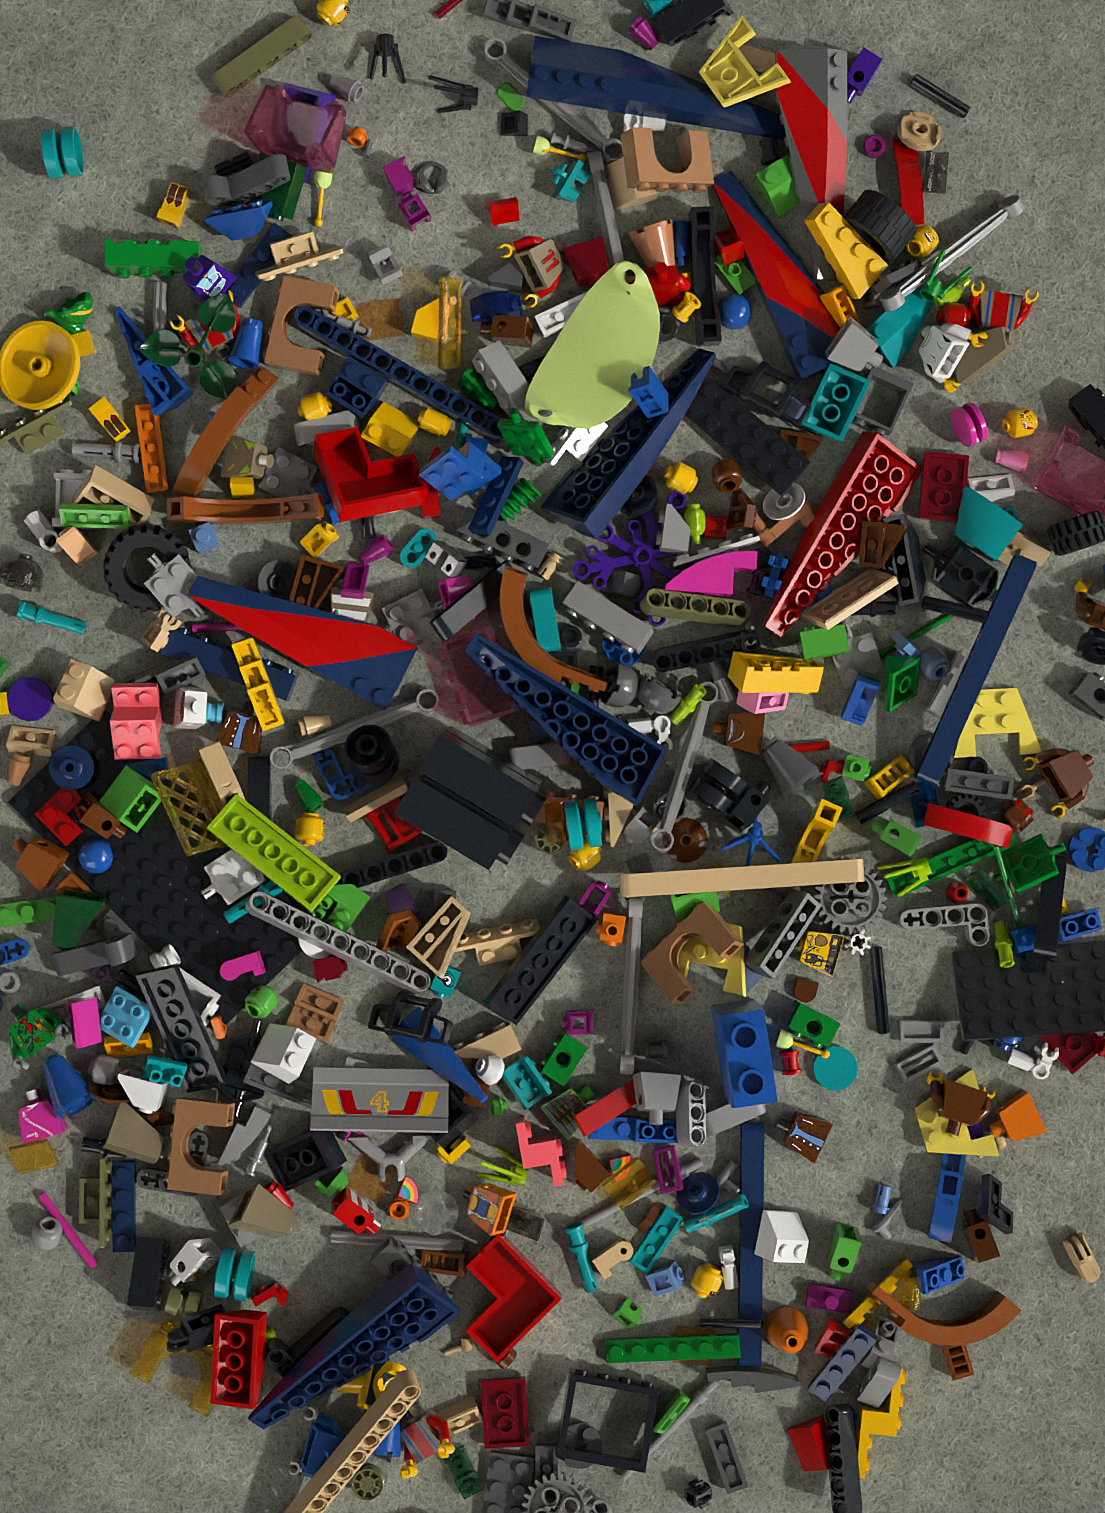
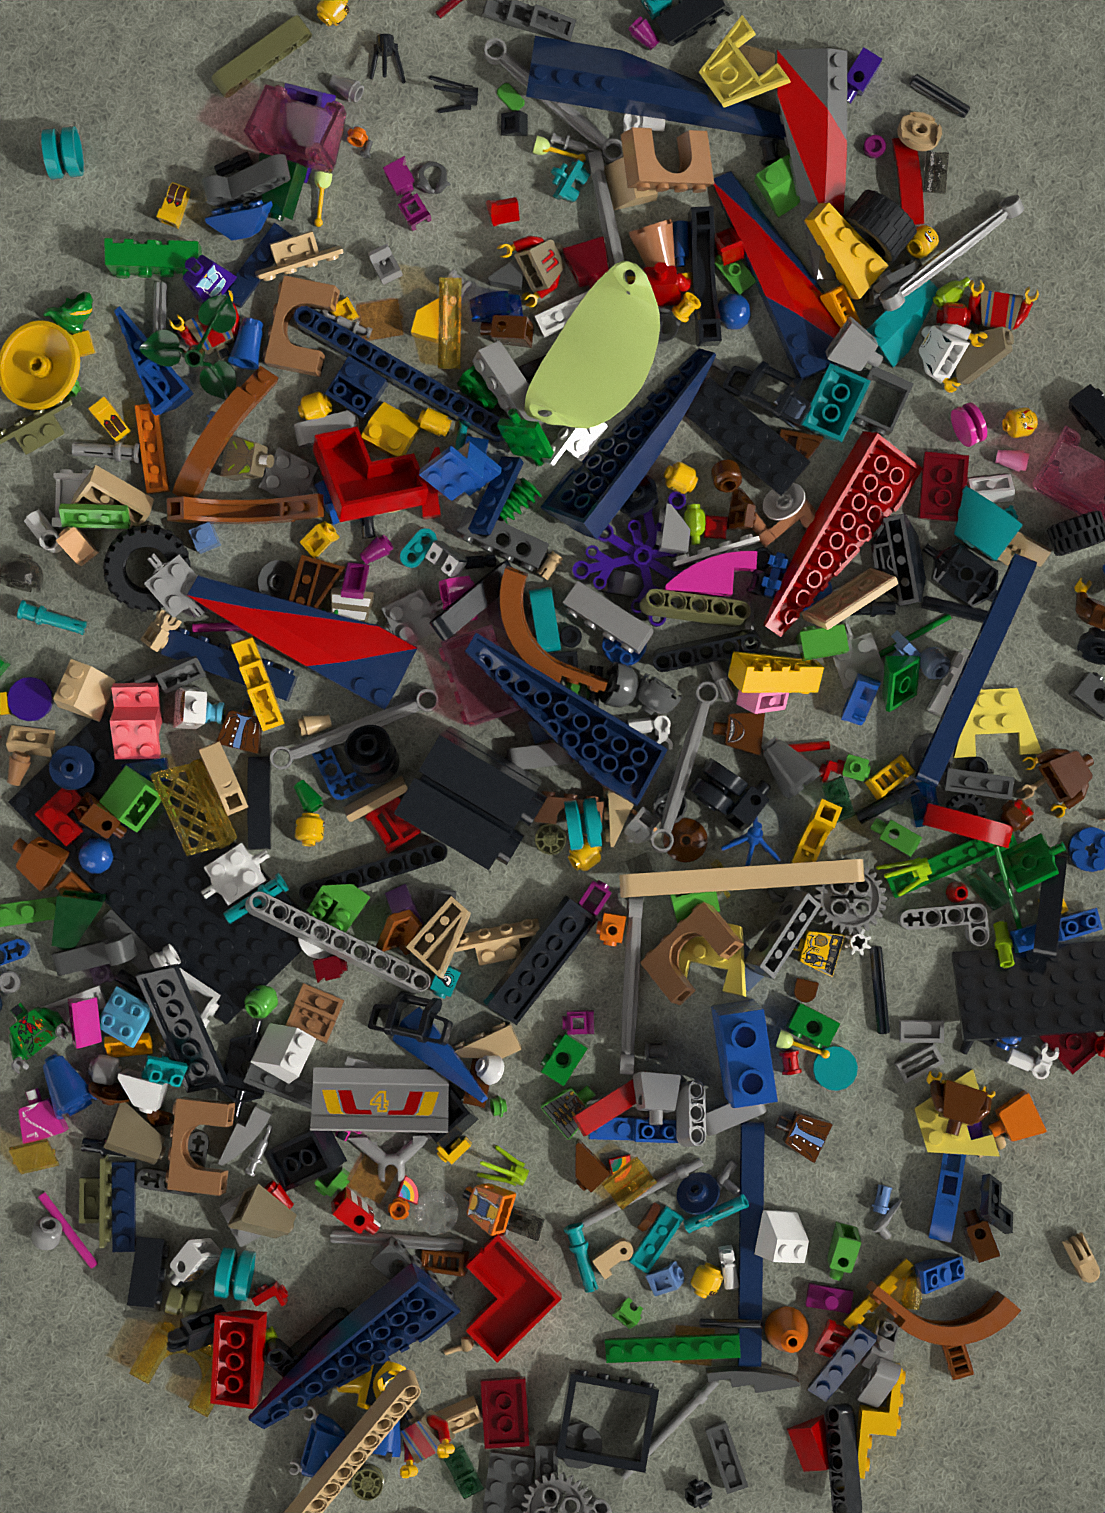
(218, 1027): orange tile -> none
(233, 968): dark pink leg -> none
(242, 487): yellow tile -> none
(274, 852): lime plate -> none
(507, 1359): reddish brown tile -> none
(526, 1082): teal bracket -> none
(540, 1150): coral bracket -> none
(556, 822): clear orange piece -> none
(649, 393): blue hinge -> none
(670, 1411): bright green slope -> none
(678, 1177): magenta tile -> none
(687, 704): lime pin -> none
(878, 542): reddish brown wing -> none
(932, 286): green plant -> none

